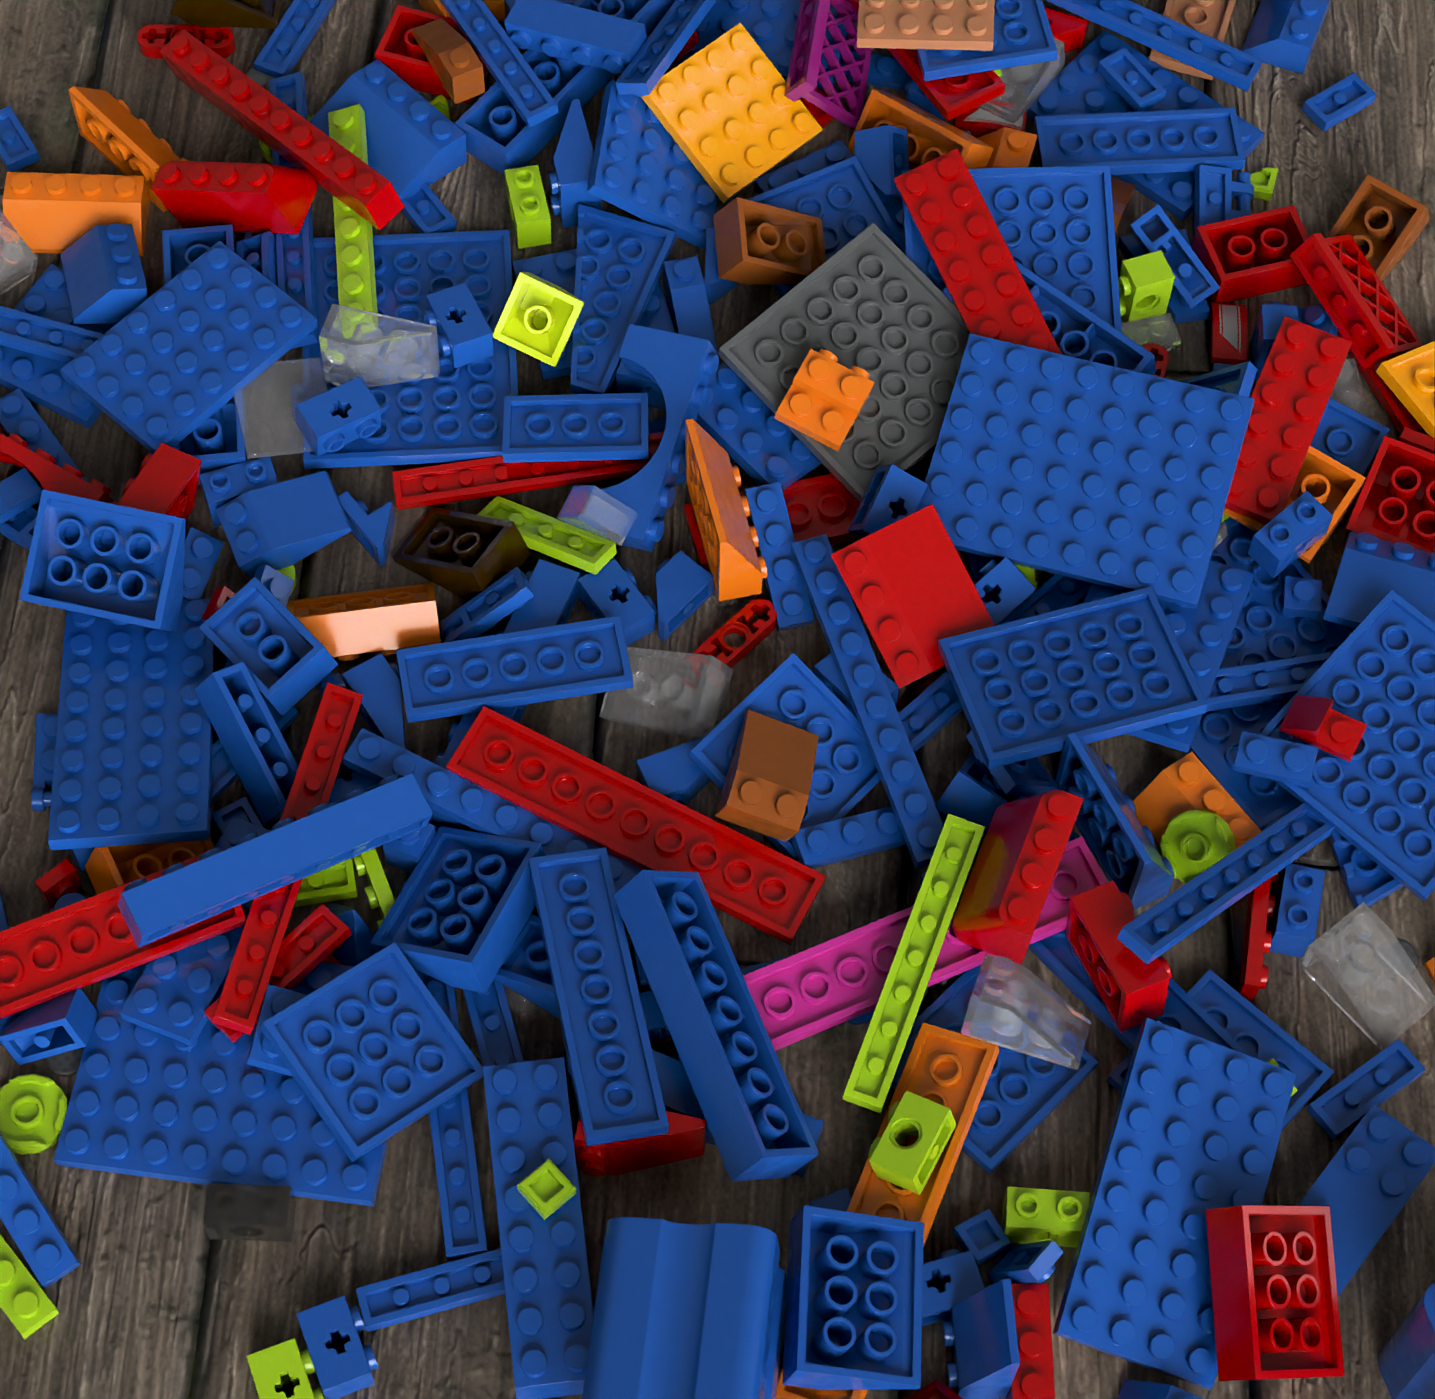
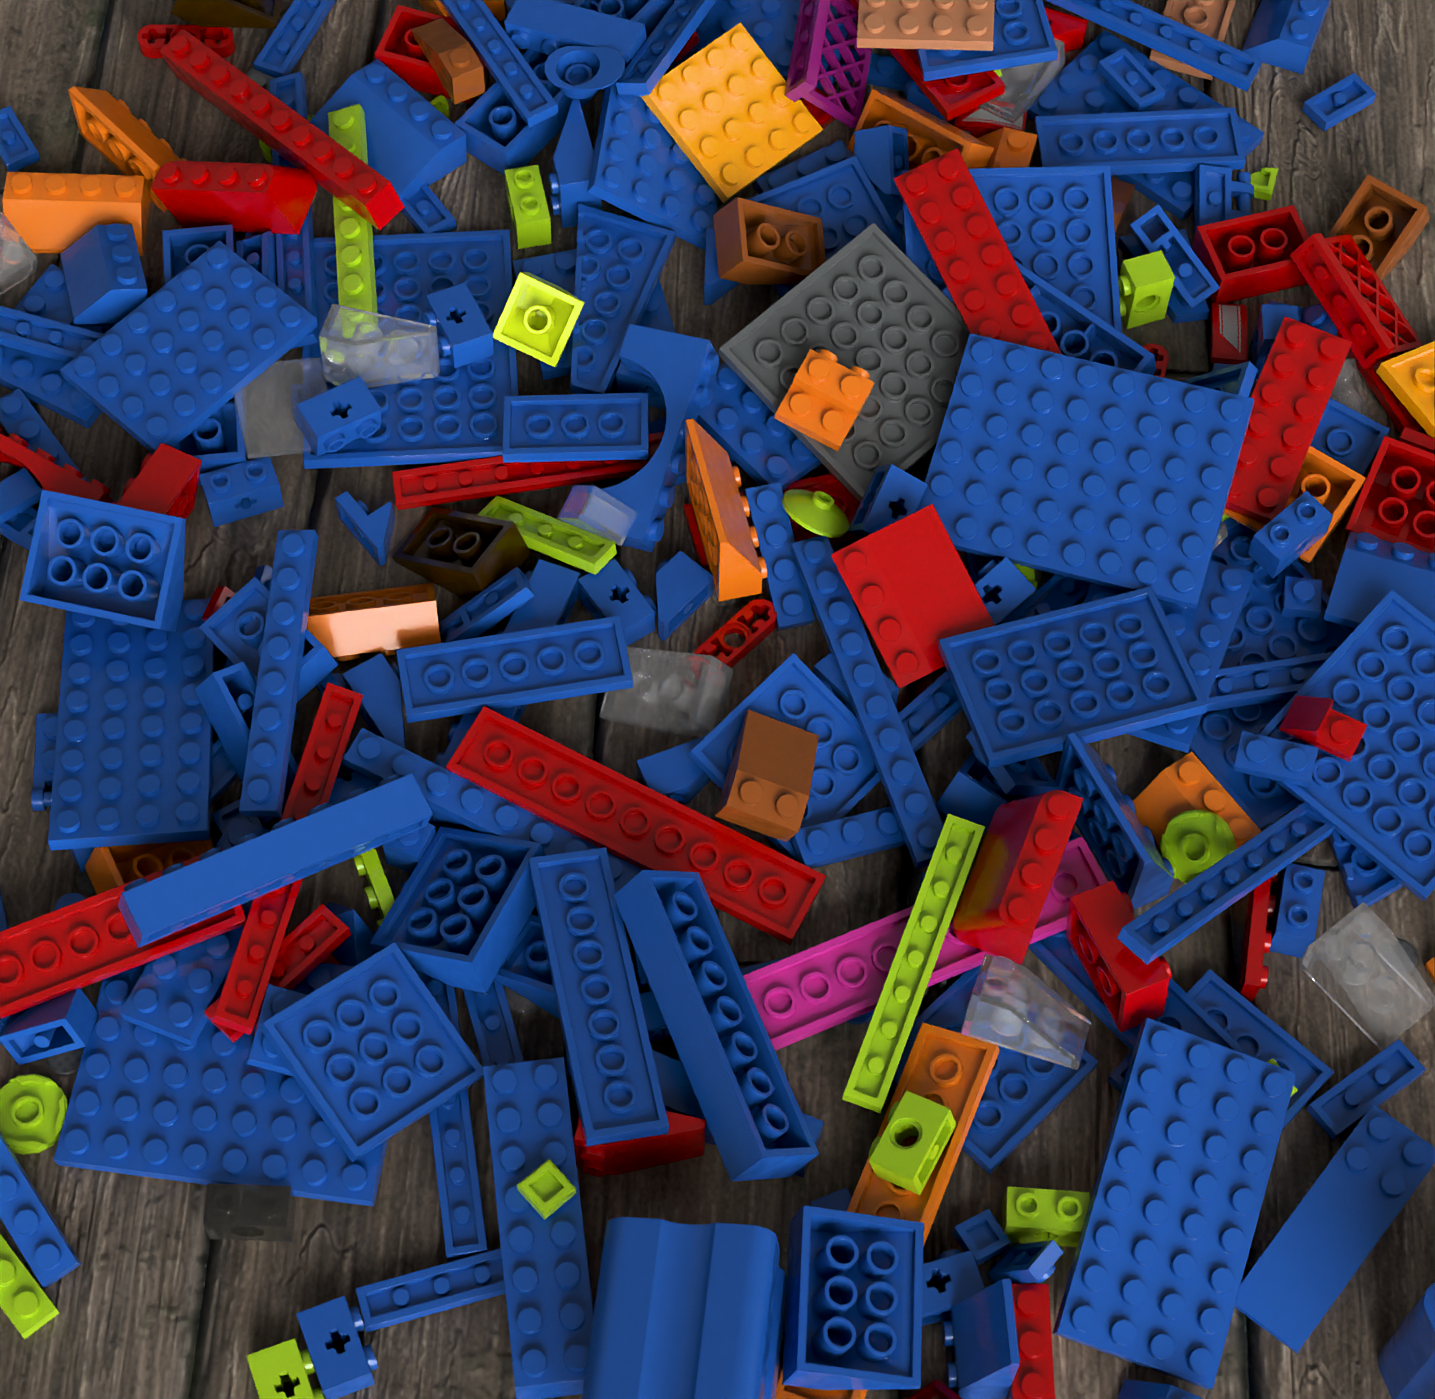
(58, 882): red plate -> none
(199, 561): blue plate -> none
(279, 674): none -> blue plate
(283, 522): blue slope -> none
(328, 885): lime plate -> none
(584, 70): none -> blue piece
(688, 298): blue slope -> none
(815, 512): none -> lime dish
(1153, 330): clear plate -> none
(1274, 1292): red slope -> none

